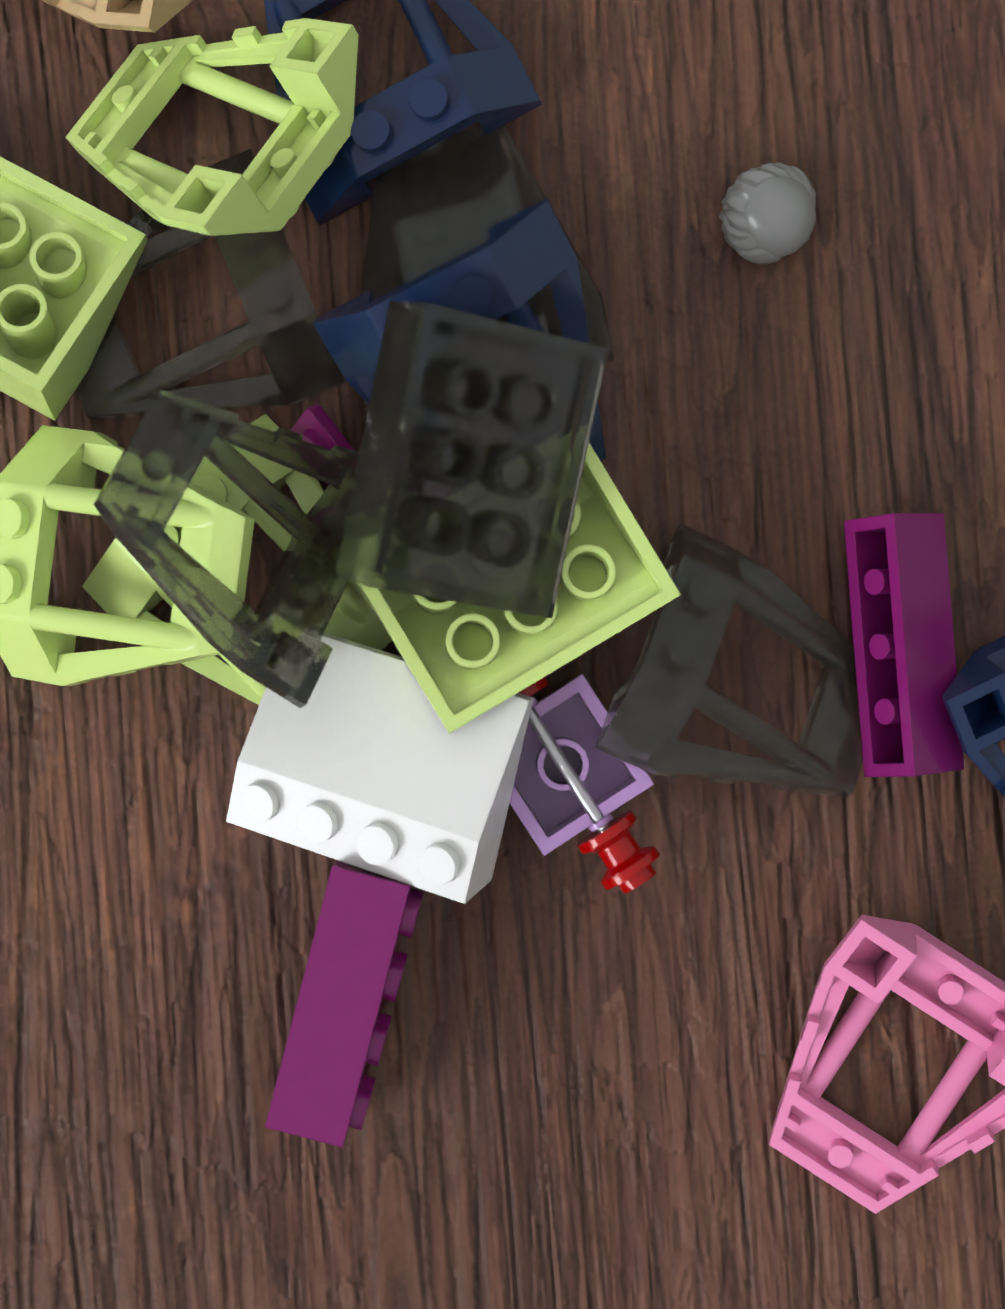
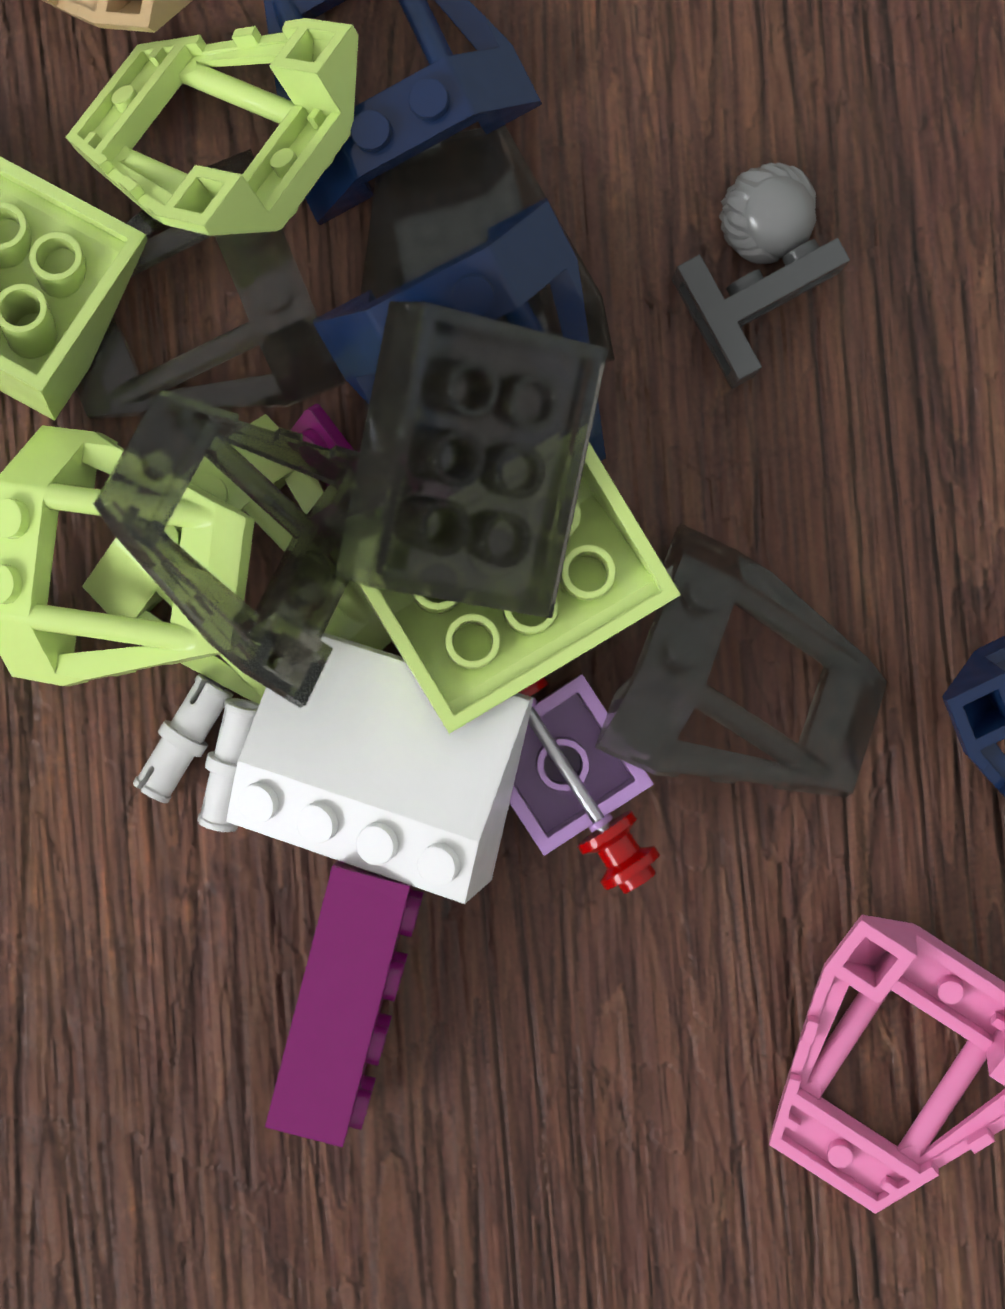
(182, 739): none -> white pin
(223, 762): none -> white pin
(749, 299): none -> dark grey bracket
(902, 643): magenta brick -> none

